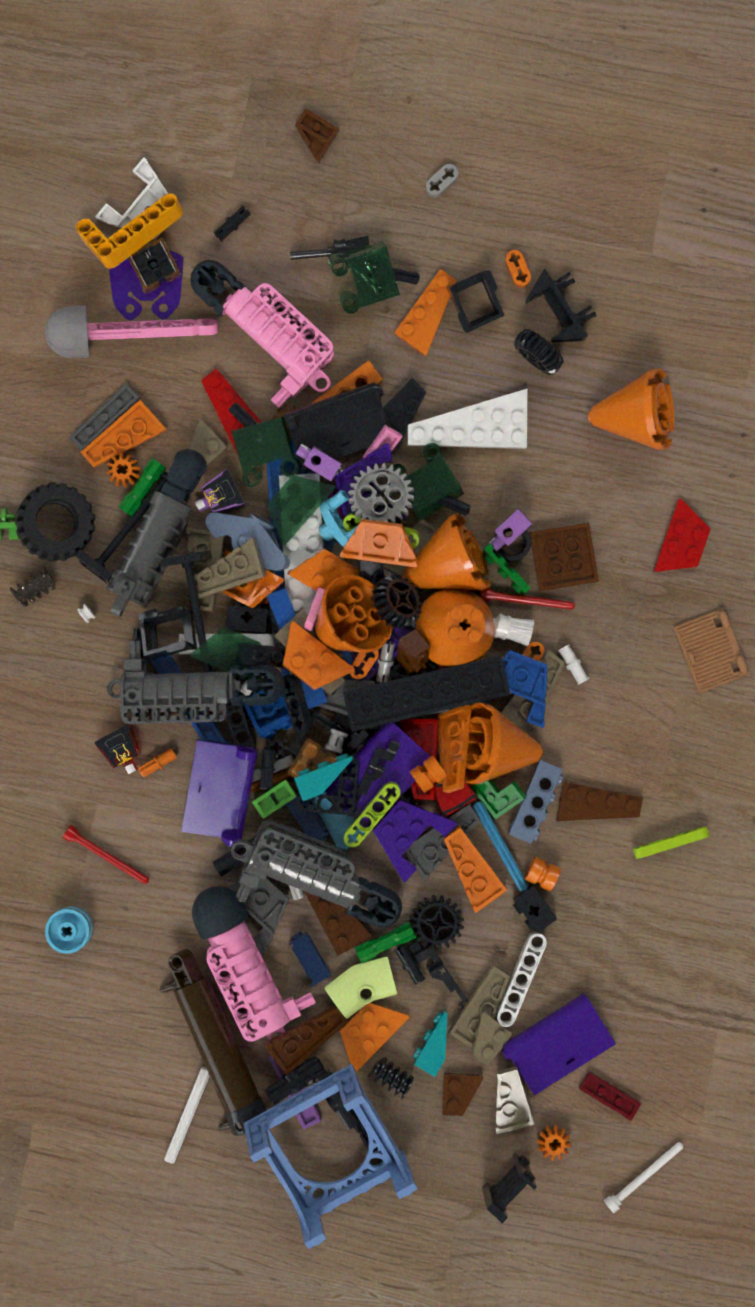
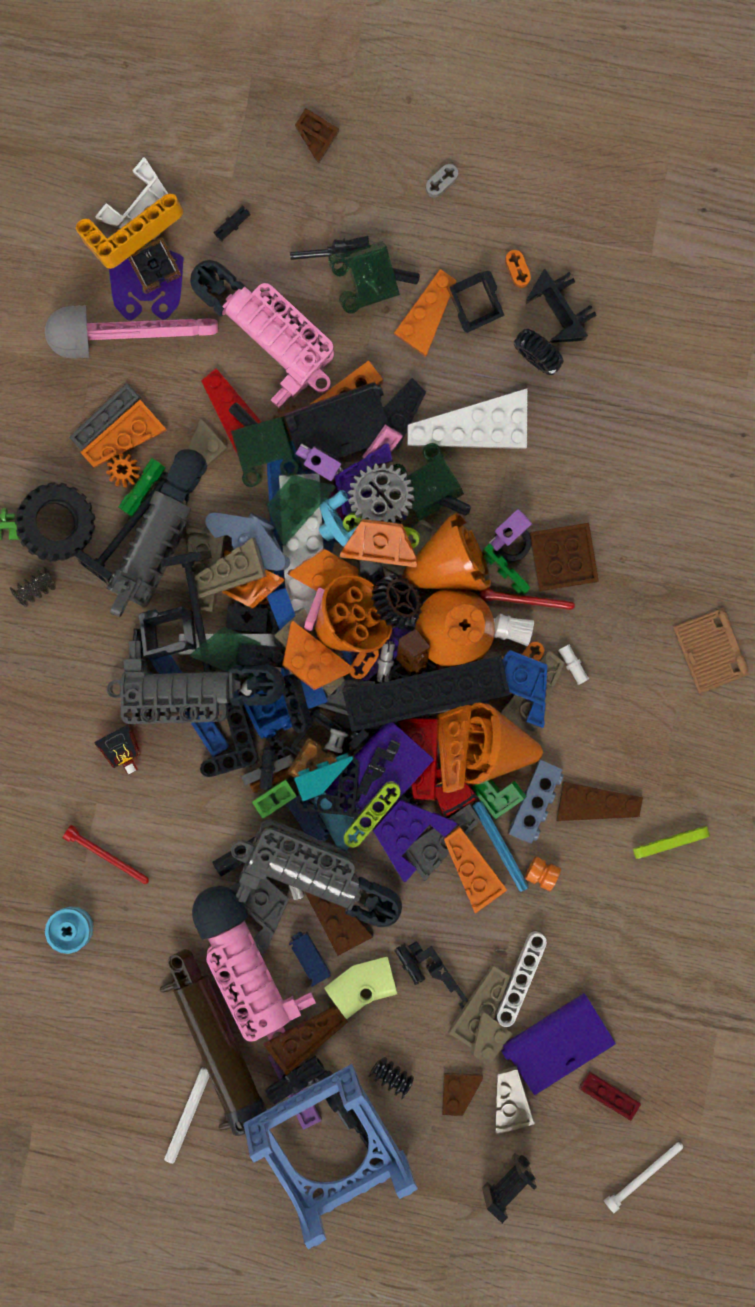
(86, 613): white bush -> none
(157, 762): orange axle -> none
(220, 494): torso -> none
(225, 790): door -> none
(369, 1031): orange wing -> none
(373, 947): green axle -> none
(428, 774): orange wheel -> none
(433, 1052): teal slope -> none
(446, 924): black gear -> none
(532, 897): black brick -> none
(548, 1138): orange gear -> none
(639, 411): orange cone -> none
(683, 540): red wing -> none

